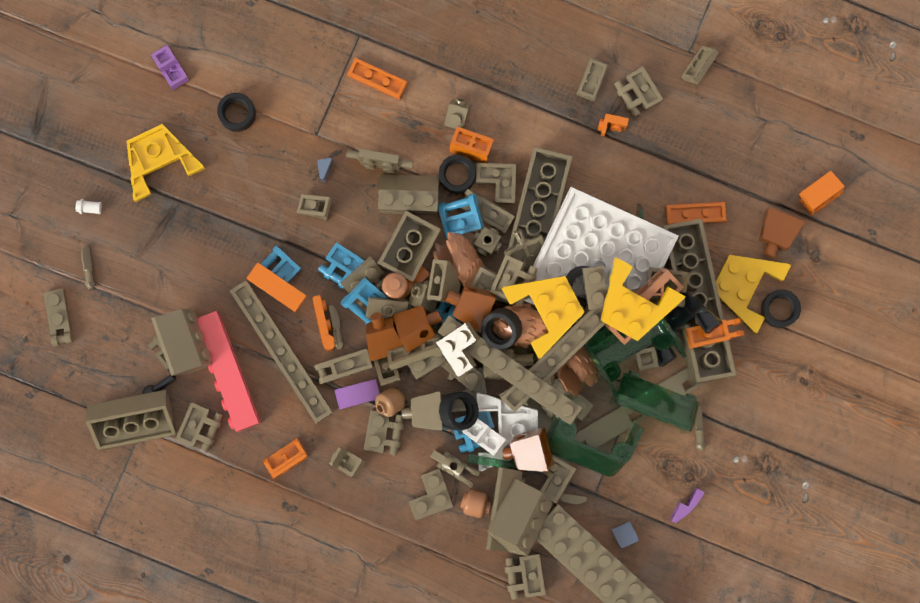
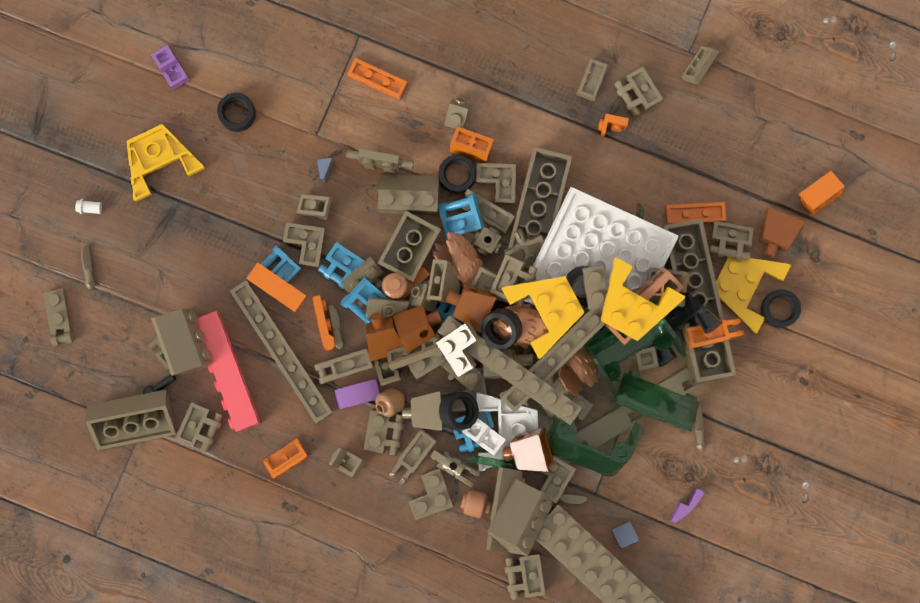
(310, 239): none -> dark tan plate
(414, 454): none -> dark tan hinge
(731, 235): none -> dark tan plate

